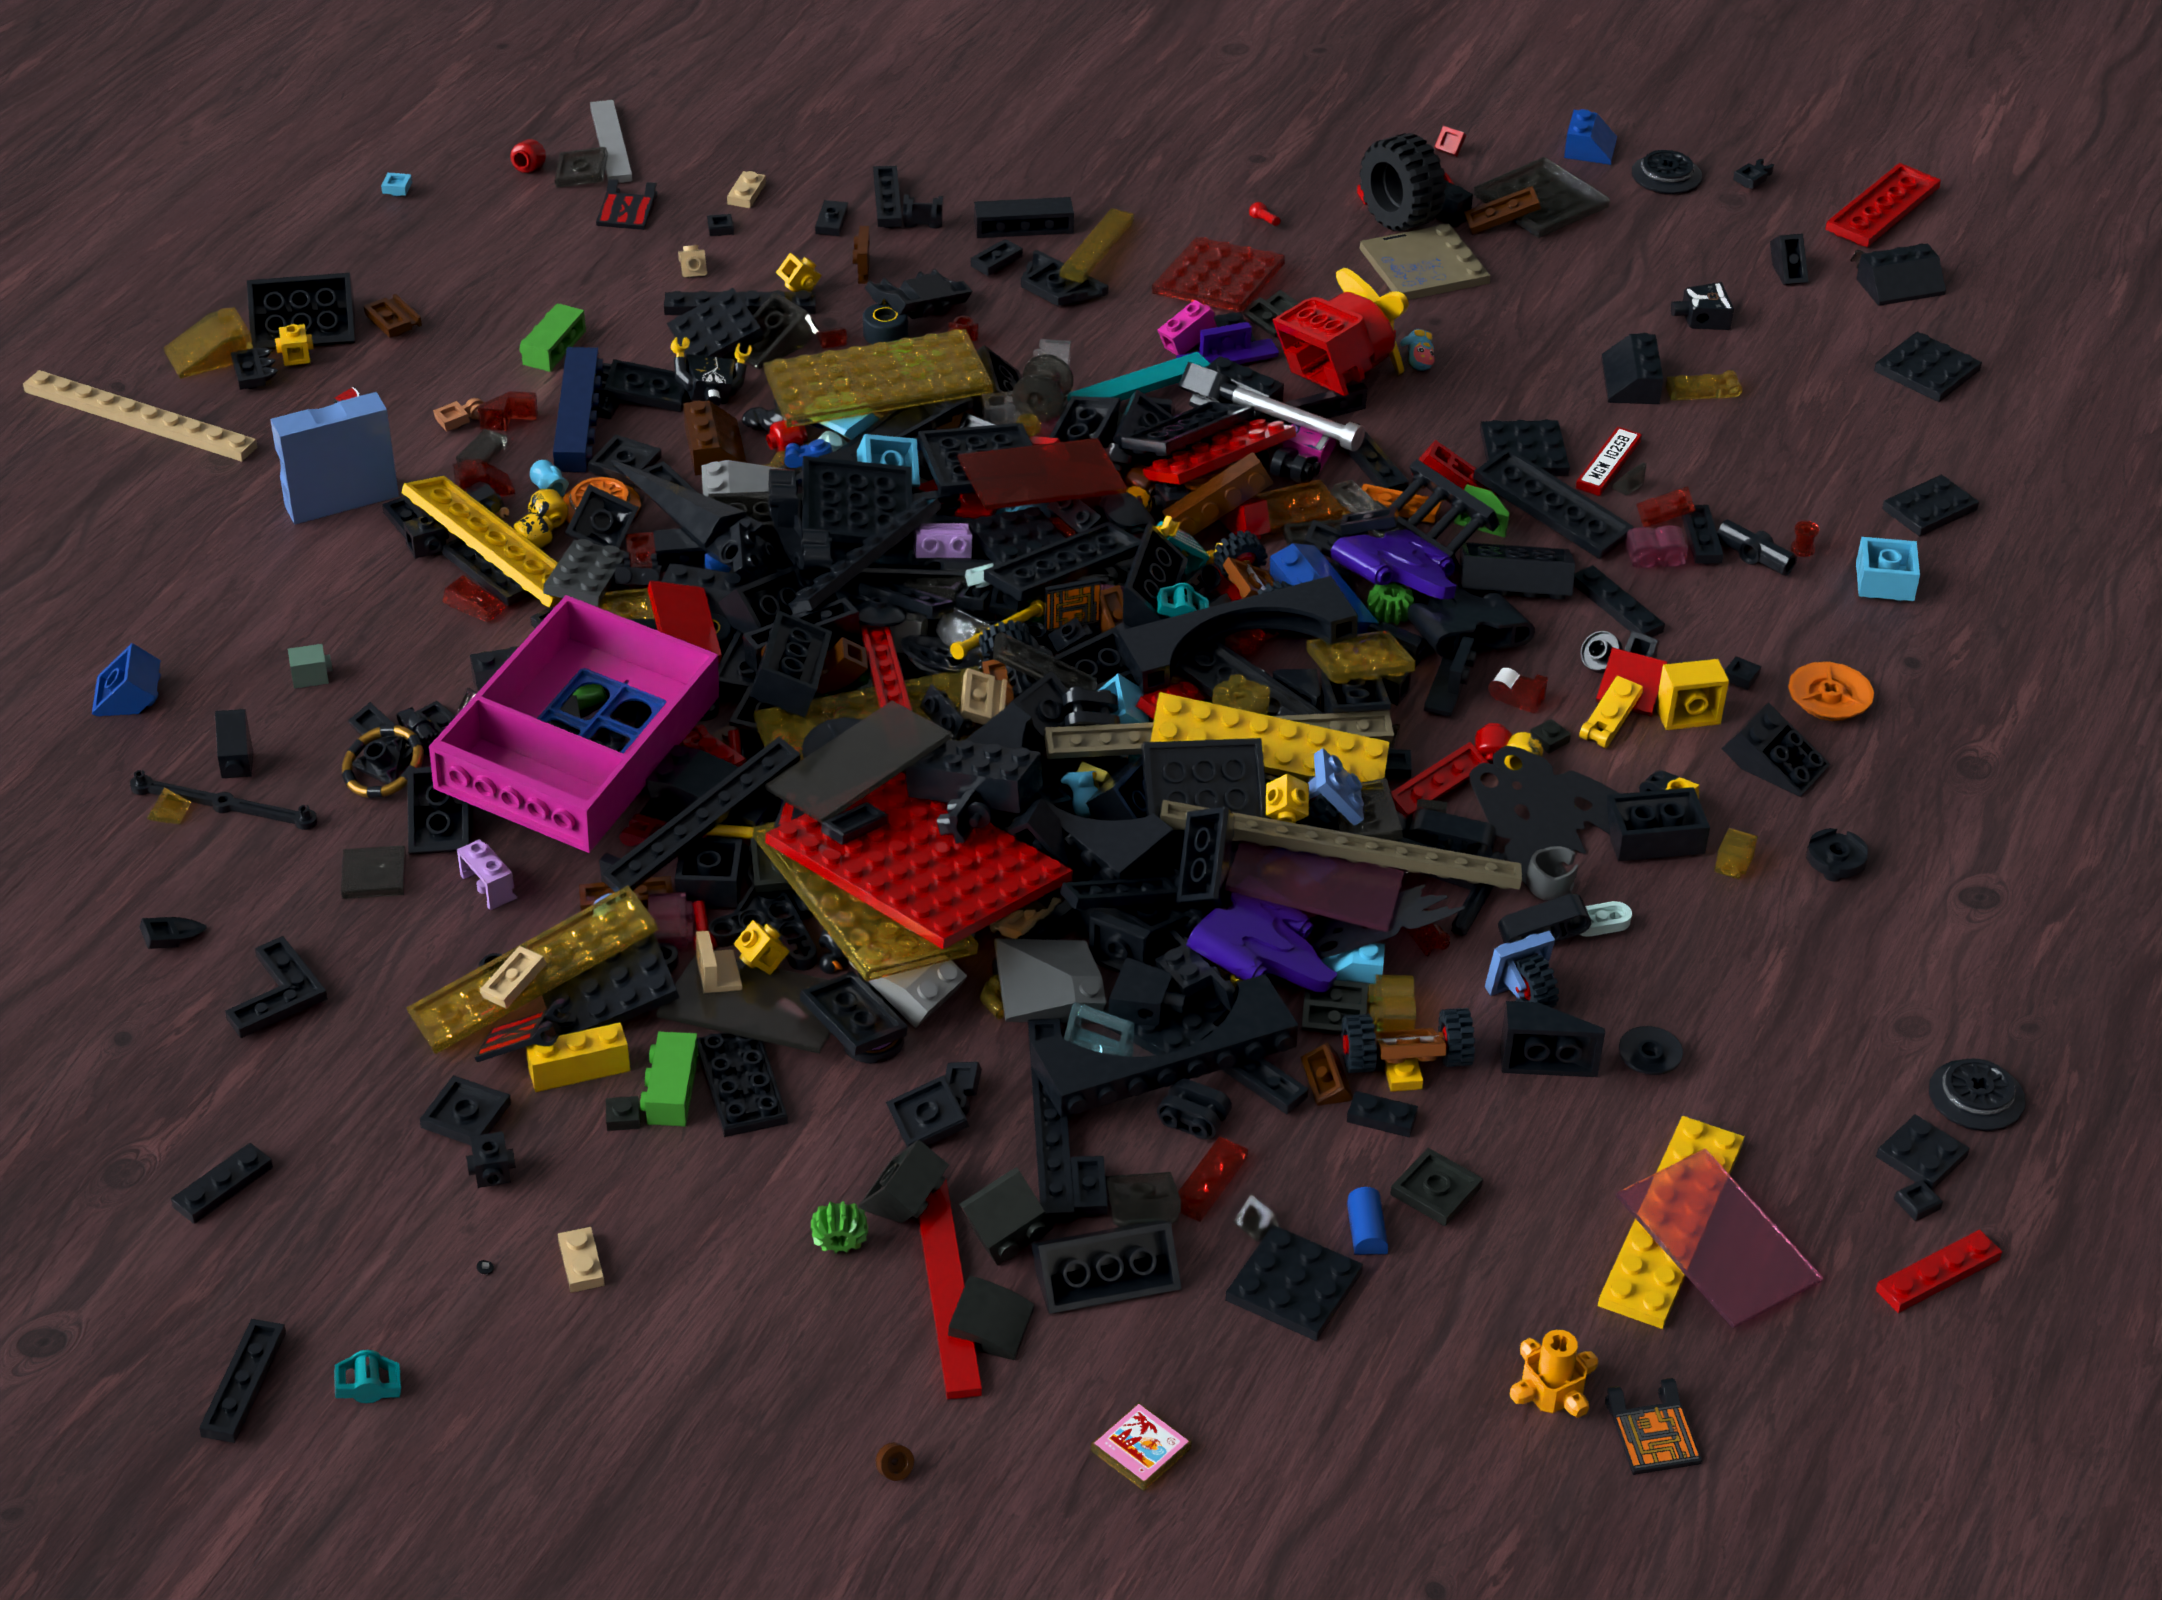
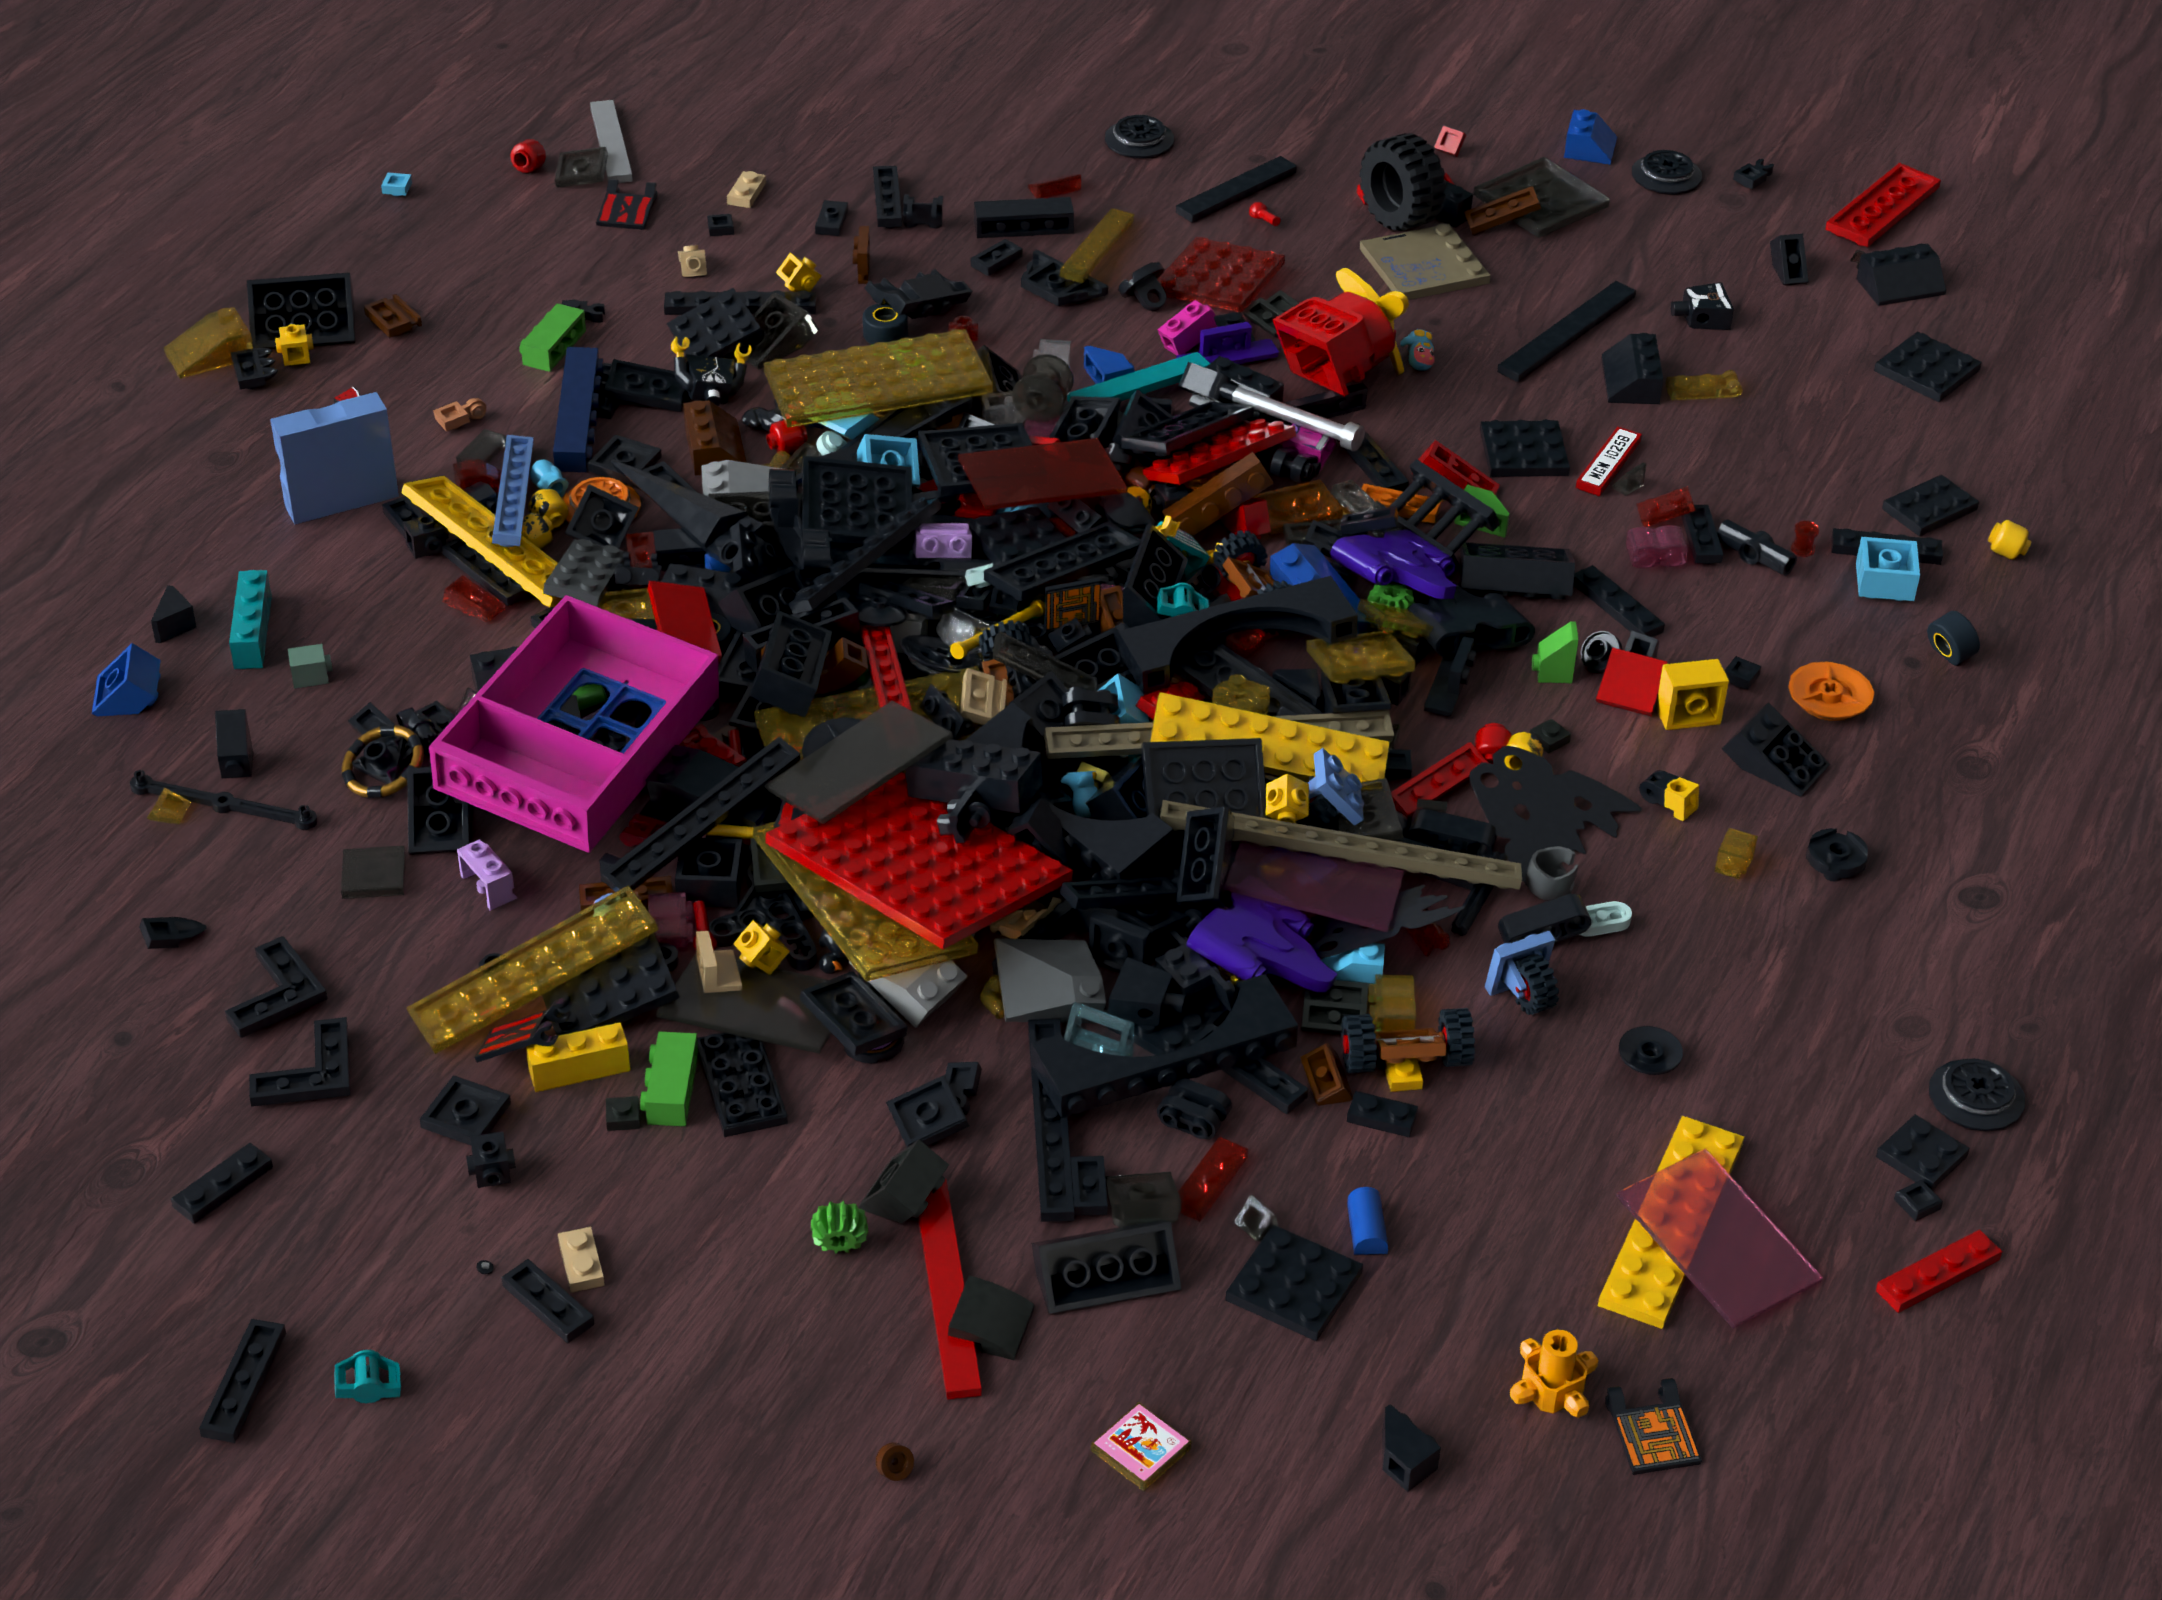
(140, 415): tan plate -> none
(172, 616): none -> black slope
(250, 619): none -> teal brick
(325, 1080): none -> black plate
(512, 405): clear red slope -> none
(512, 491): none -> medium blue plate
(513, 977): tan plate -> none
(548, 1301): none -> black plate
(594, 312): none -> black plate
(795, 453): blue plate -> none
(832, 337): clear red slope -> none
(854, 823): black tile -> none
(1006, 1216): pearl dark grey slope -> none
(1030, 423): clear yellow plate -> none
(1056, 186): none -> clear red slope
(1105, 364): none -> blue slope
(1139, 137): none -> black piece
(1145, 282): none -> black tile
(1236, 189): none -> black tile
(1394, 618): none -> clear yellow plate
(1406, 1450): none -> black slope
(1436, 1186): pearl dark grey plate -> none
(1519, 690): clear red leg -> none
(1548, 1042): black slope -> none
(1553, 502): black plate -> none
(1557, 655): none -> bright green slope
(1566, 331): none -> black tile
(1611, 711): yellow plate -> none
(1657, 824): black slope -> none
(1848, 542): none -> black plate
(1954, 637): none -> black wheel
(2009, 539): none -> yellow head

